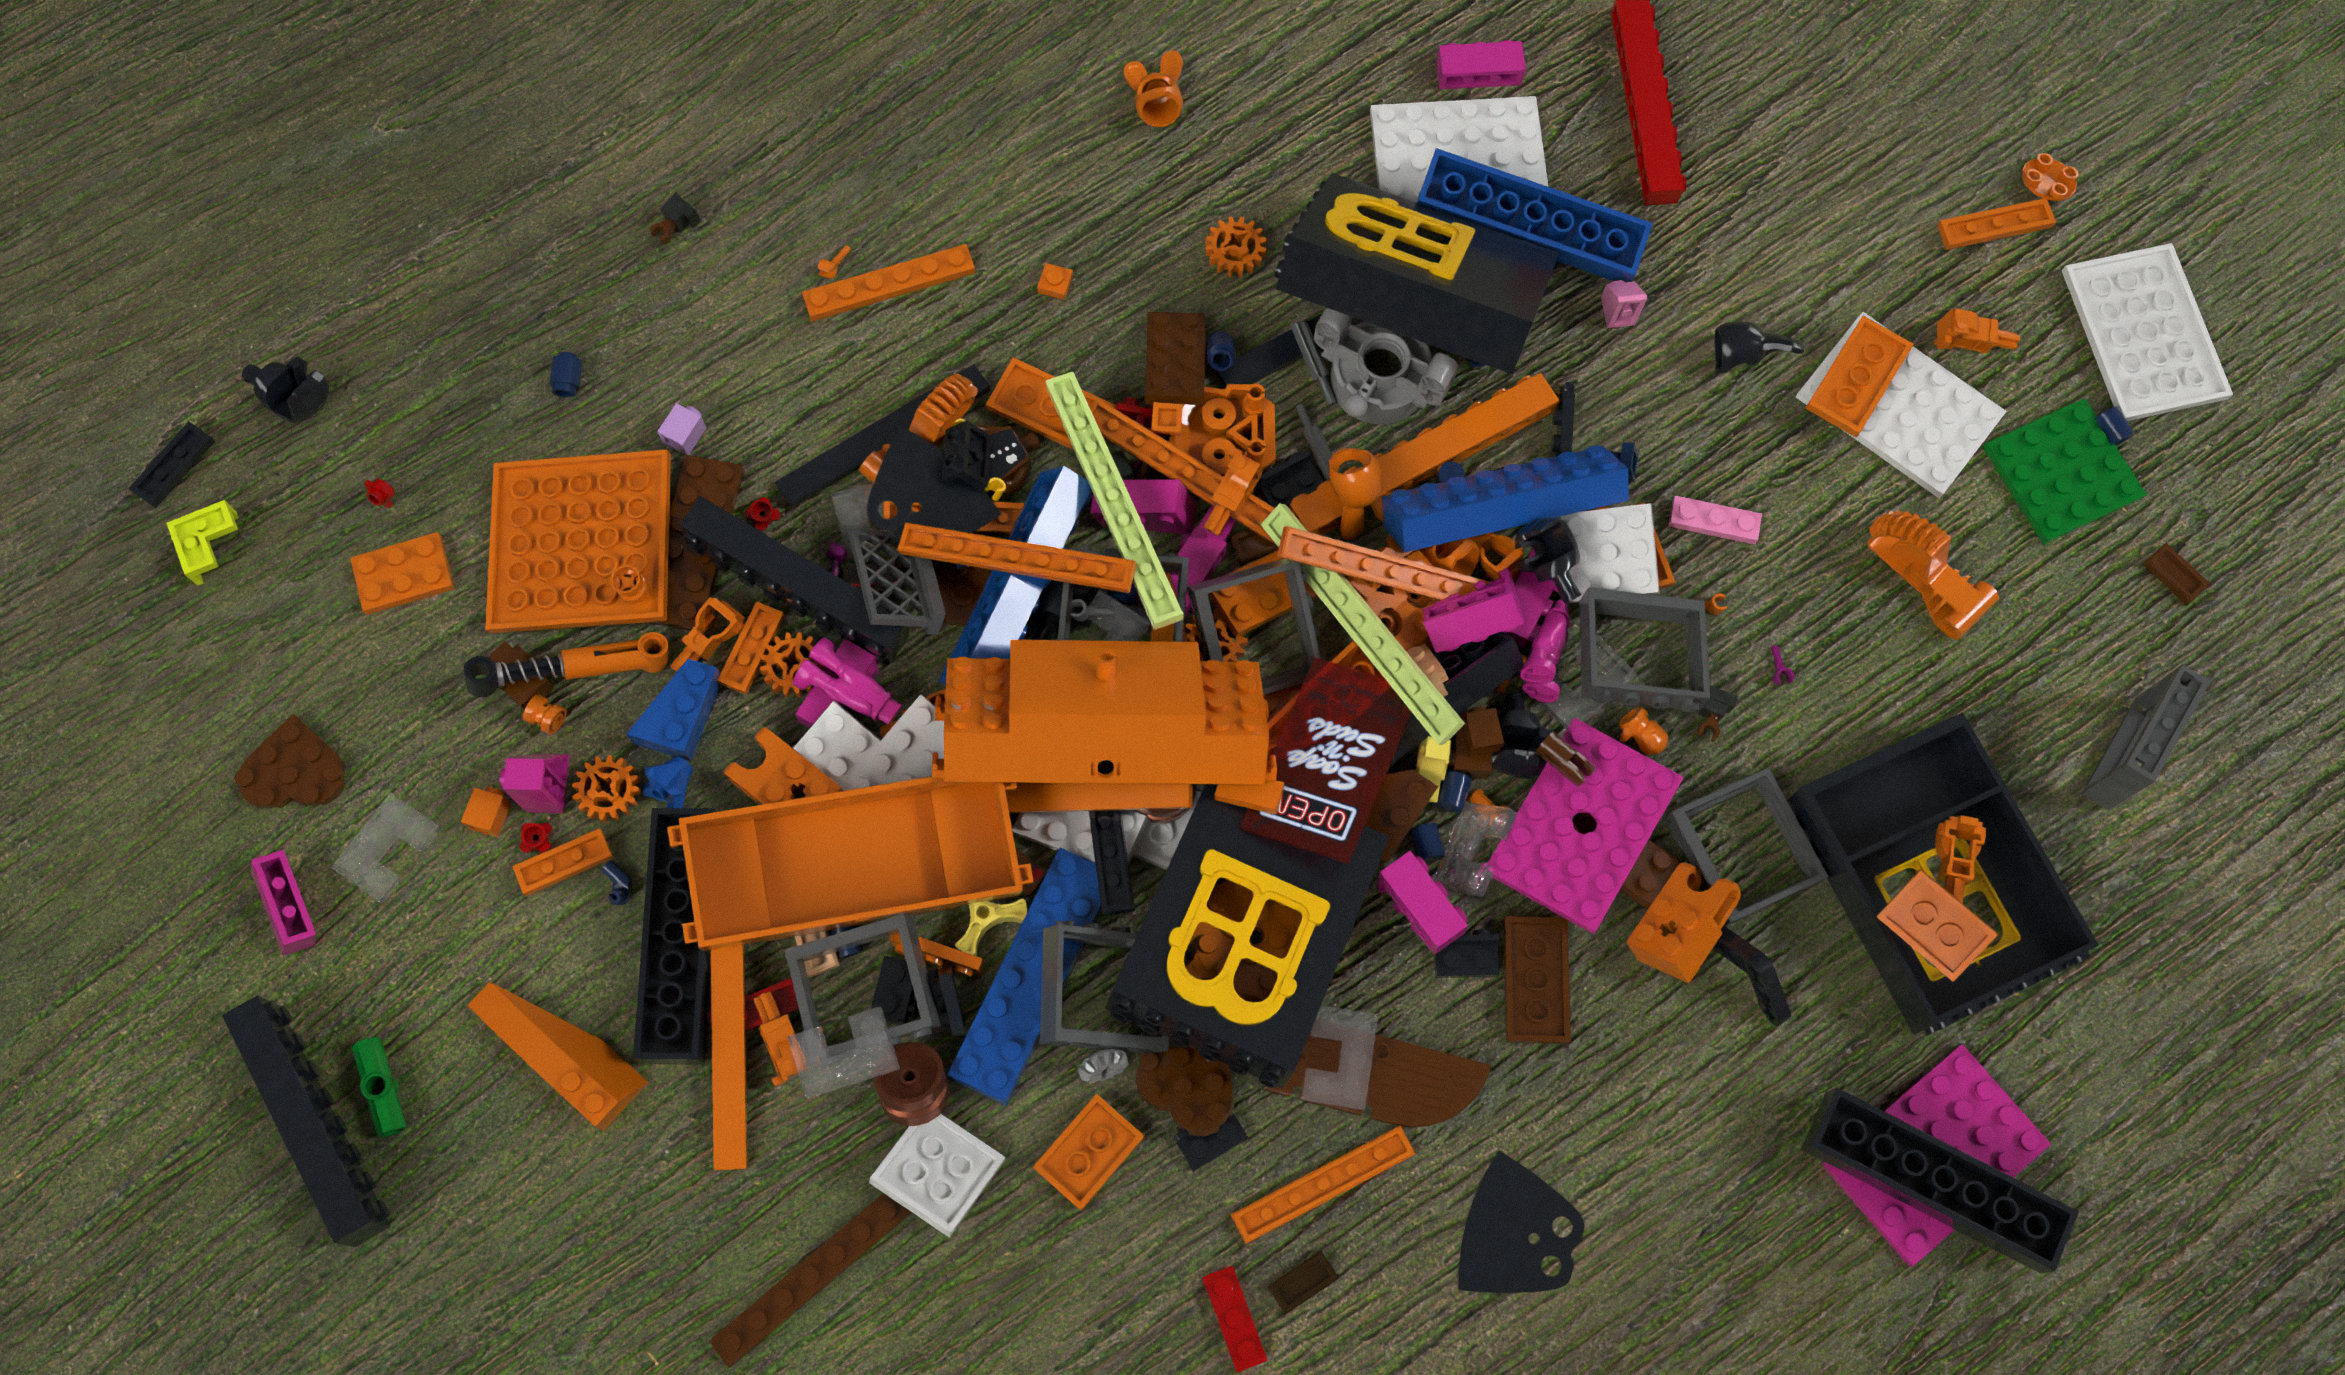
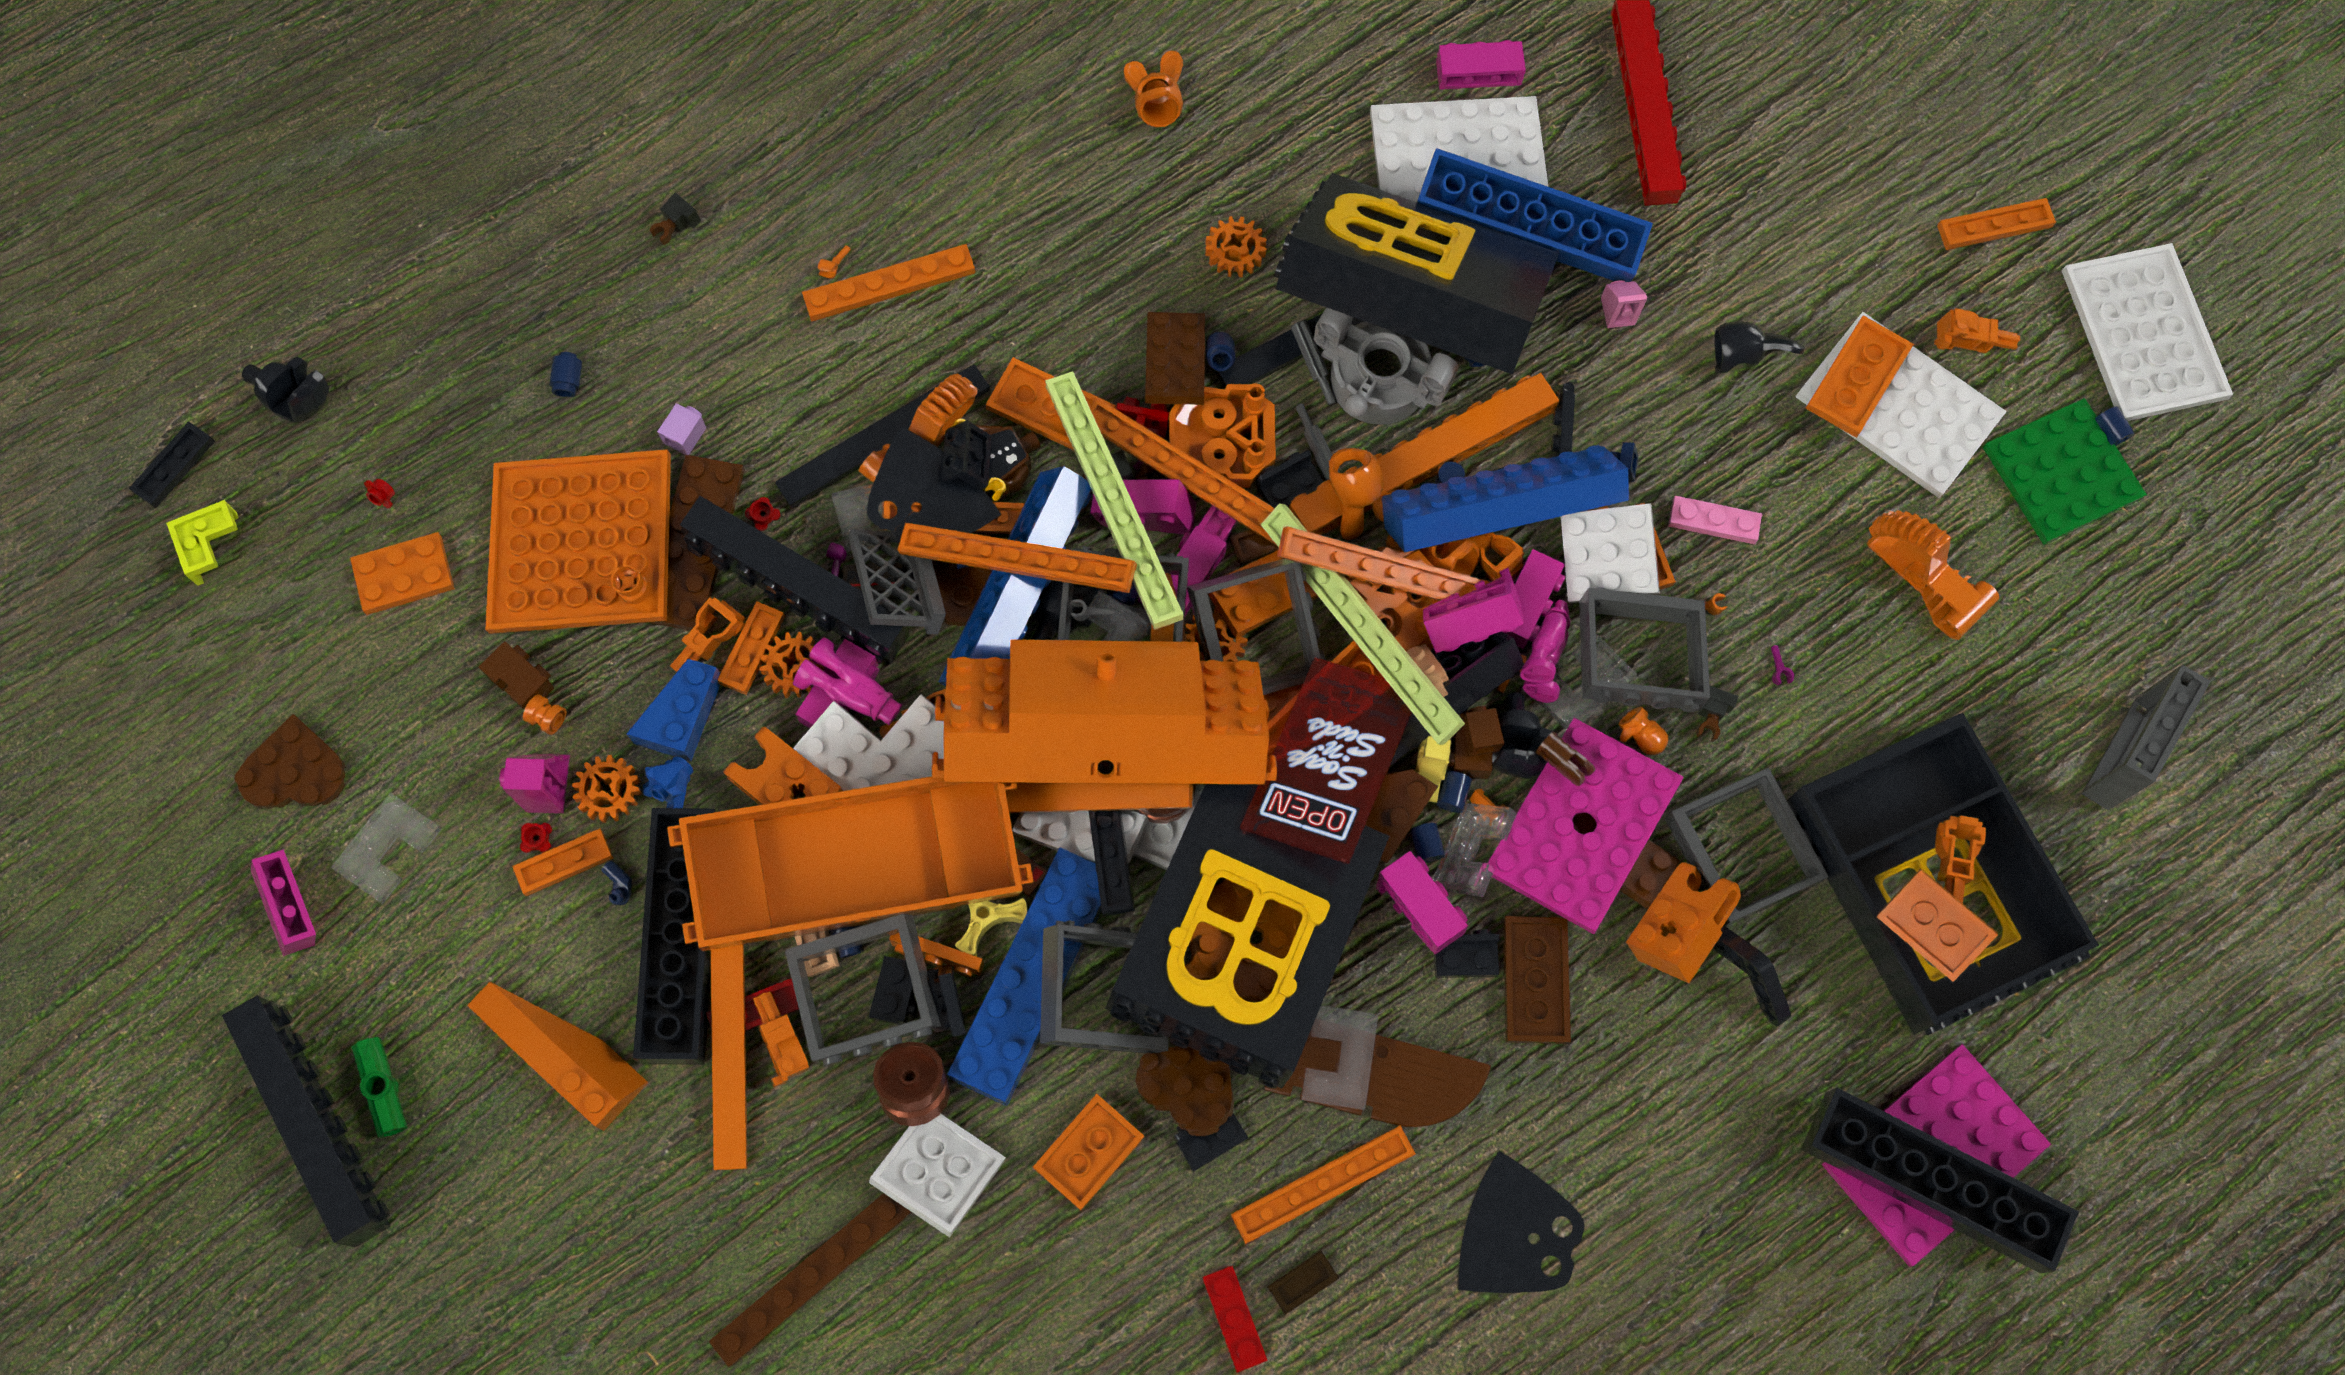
(486, 811): orange brick -> none
(571, 663): piece -> none
(871, 1058): clear plate -> none
(1055, 281): orange plate -> none
(1103, 1065): light grey gear -> none
(1167, 419): orange plate -> none
(1233, 490): orange piece -> none
(1254, 796): orange tile -> none
(1554, 554): black piece -> none
(2049, 178): orange dish -> none
(2176, 574): reddish brown tile -> none

